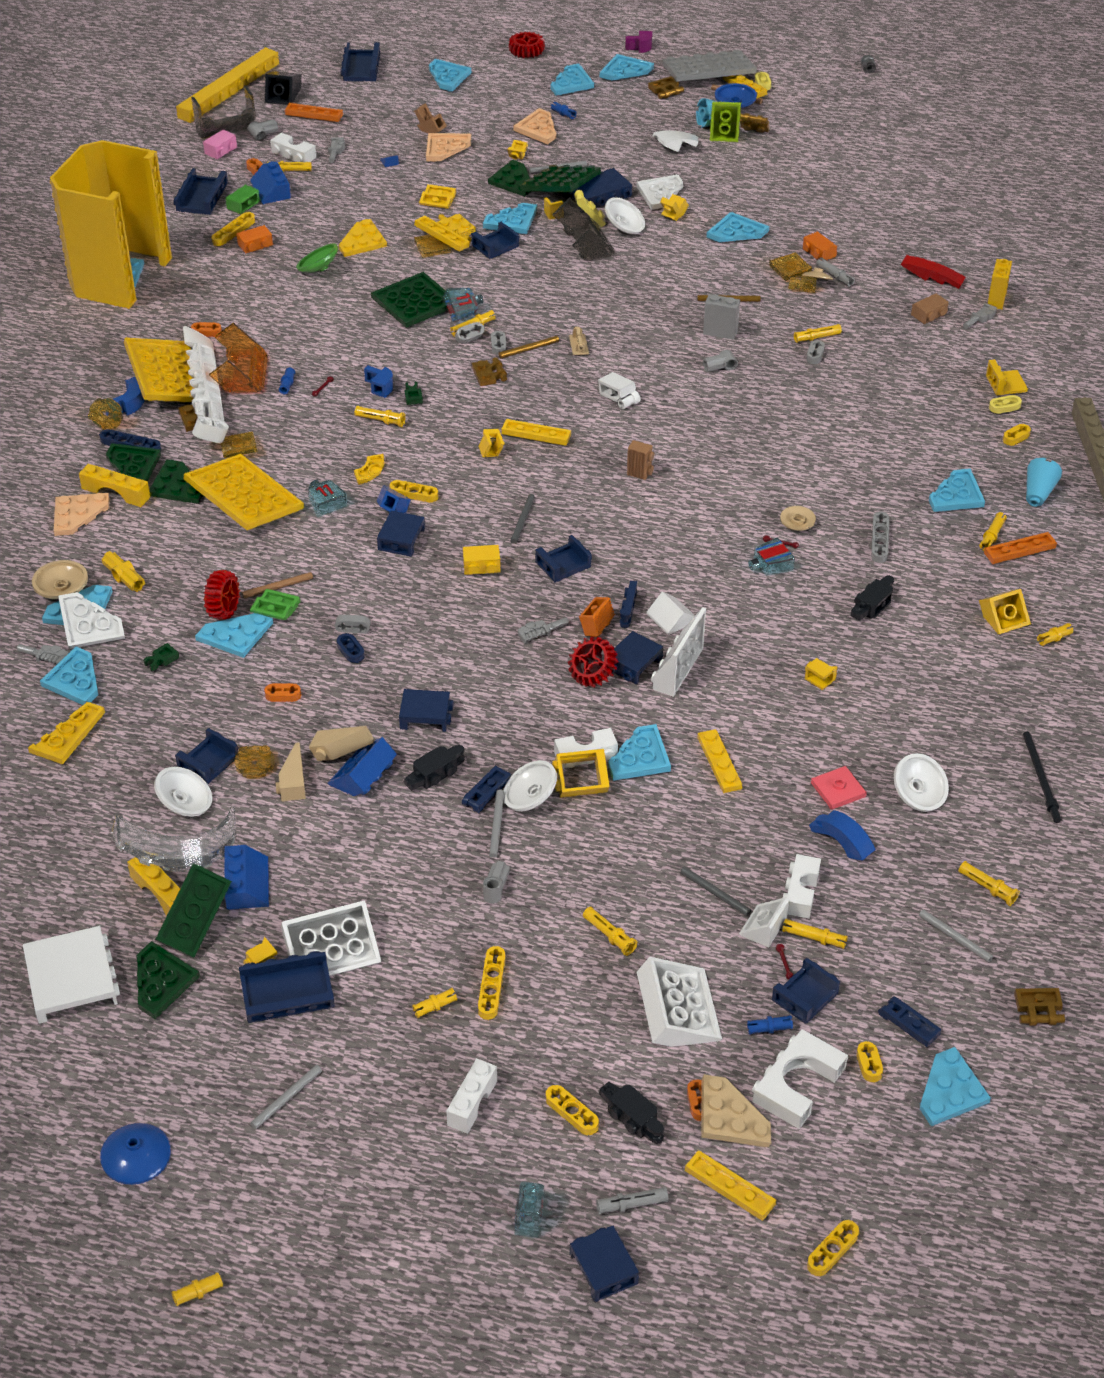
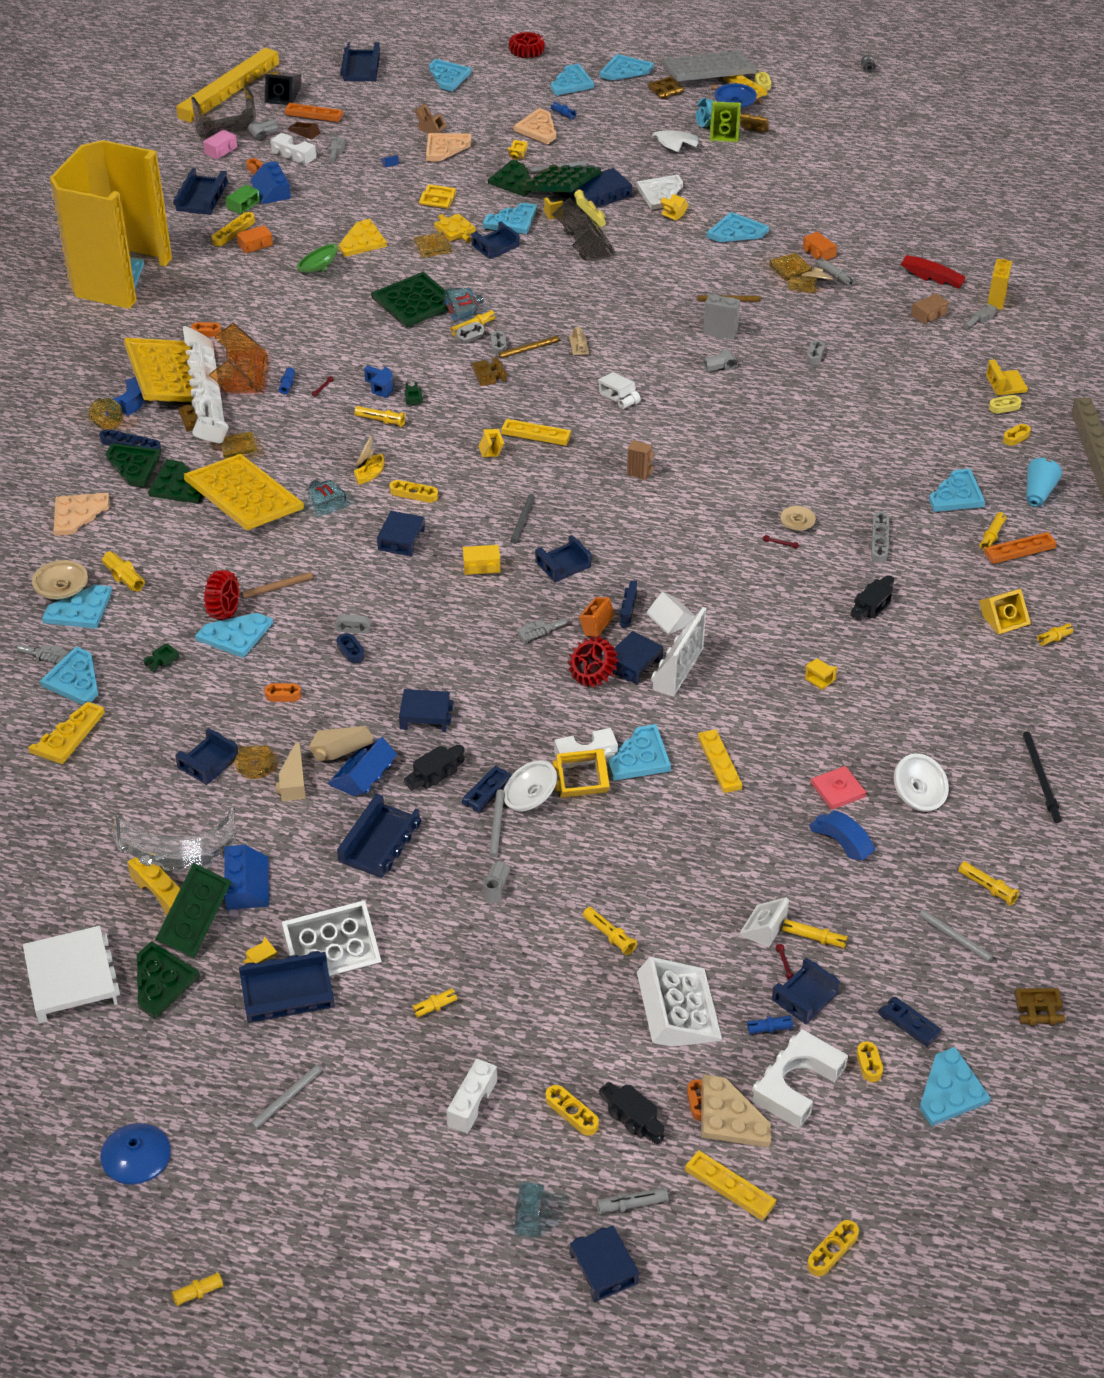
(88, 622): white plate -> none
(131, 489): yellow arch -> none
(183, 791): white dish -> none
(275, 604): bright green slope -> none
(295, 166): yellow pin -> none
(305, 129): none -> reddish brown slope
(367, 452): none -> tan dish
(378, 837): none -> dark blue panel
(392, 500): blue slope -> none
(442, 233): yellow plate -> none
(491, 982): yellow beam -> none
(624, 216): white dish -> none
(642, 42): magenta brick -> none
(715, 891): dark grey bar -> none
(772, 558): clear light blue torso -> none
(804, 873): white arch -> none
(811, 334): yellow pin -> none

